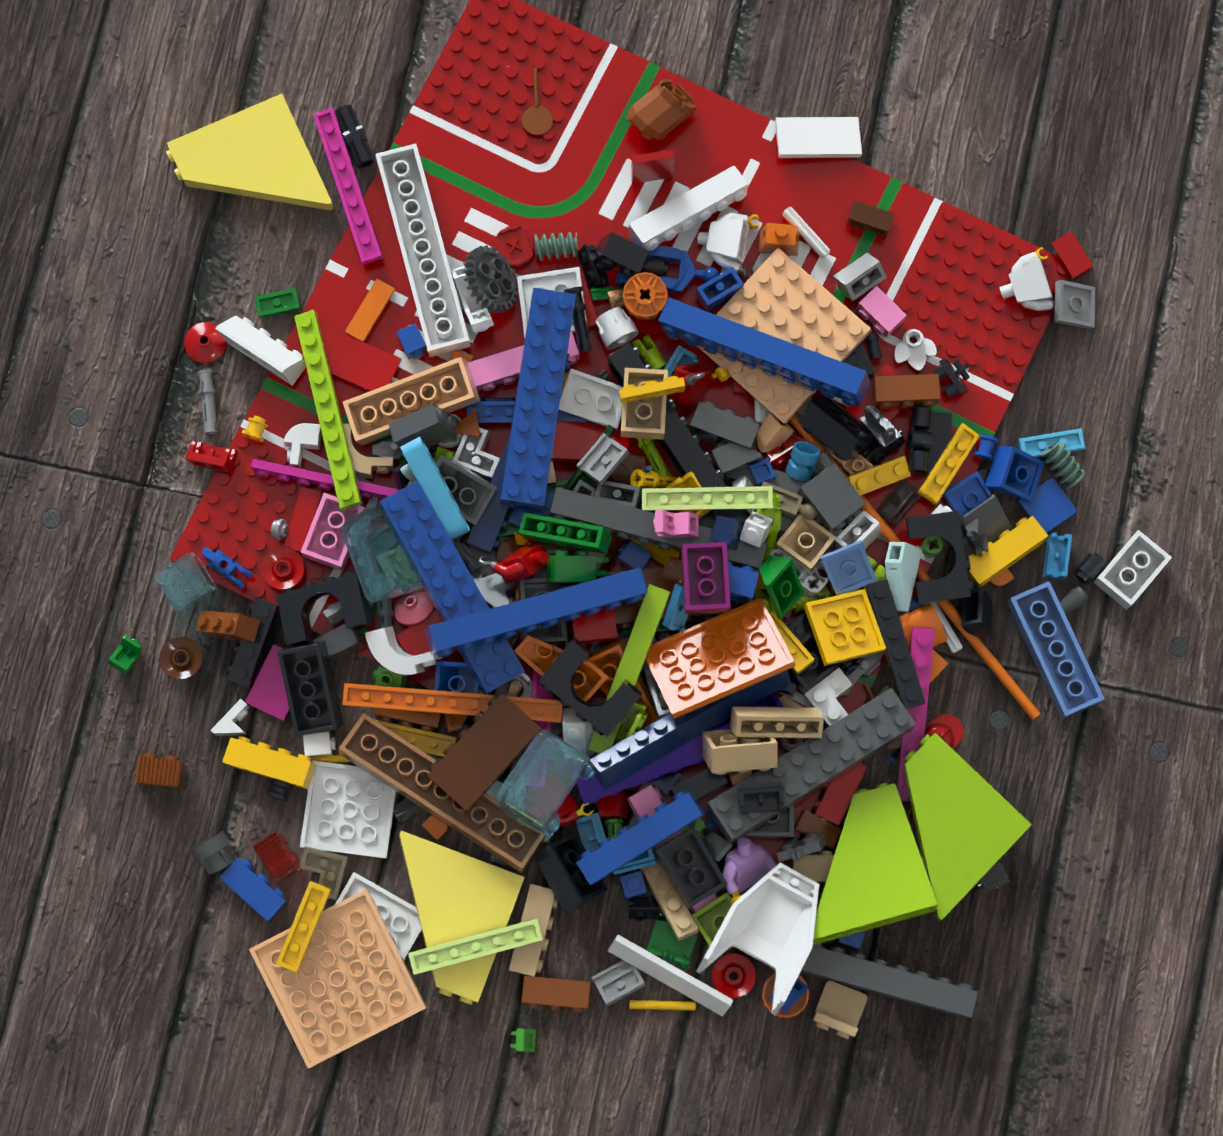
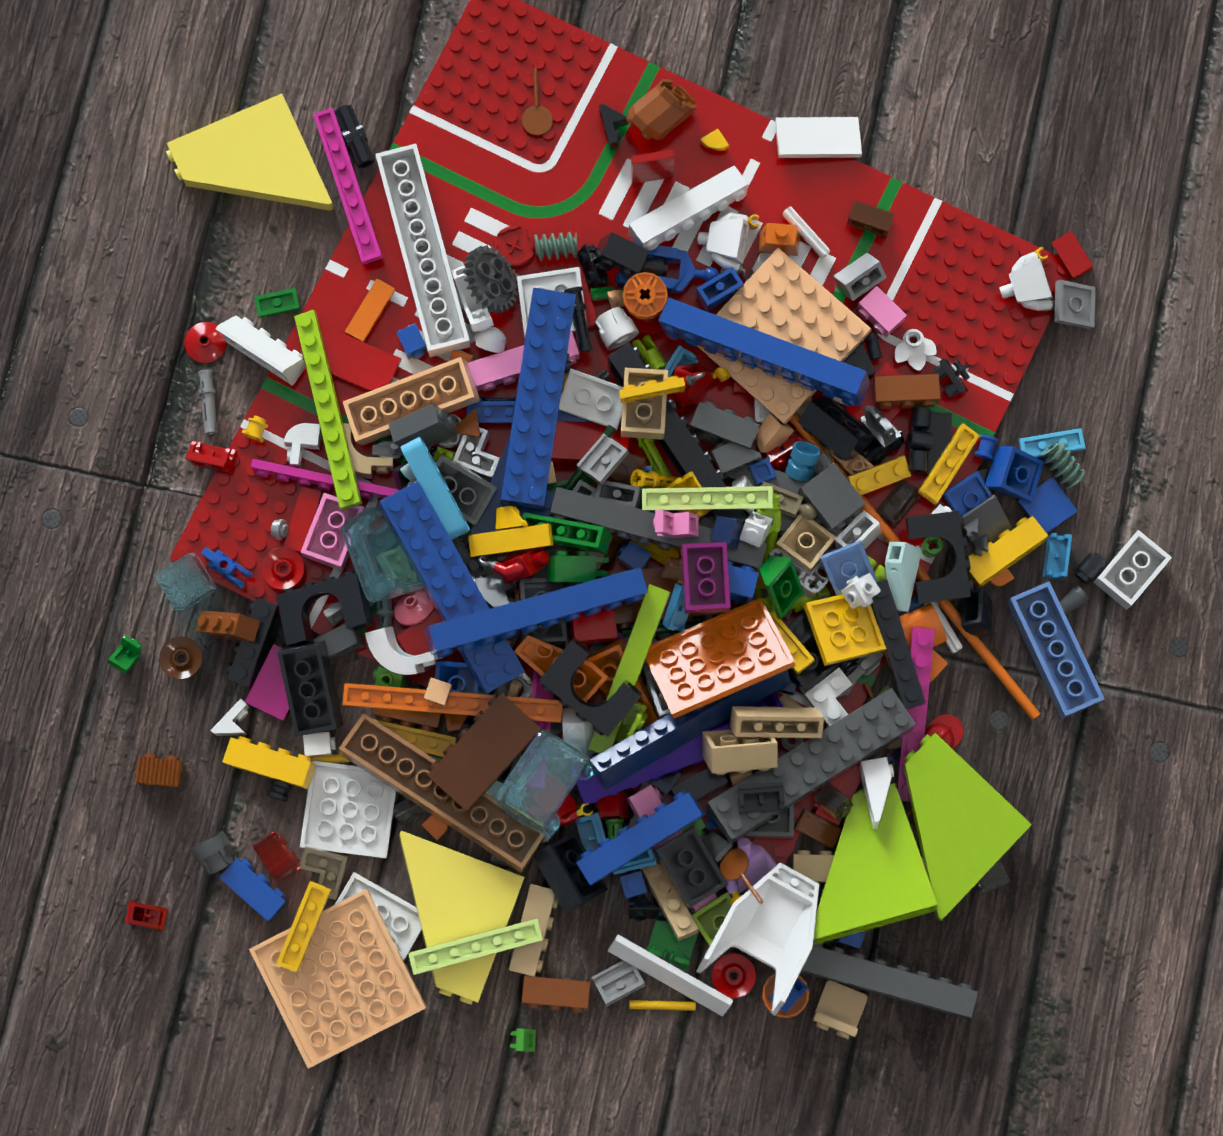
(146, 915): none -> red slope
(437, 691): none -> light nougat tile
(491, 340): none -> white hair
(509, 518): none -> yellow tile
(510, 540): none -> yellow tile
(610, 120): none -> black slope
(715, 141): none -> yellow tile
(734, 866): none -> dark orange piece
(797, 848): dark grey plate -> none
(834, 802): none -> clear smoke brick
(856, 591): none -> white brick
(876, 780): none -> white slope

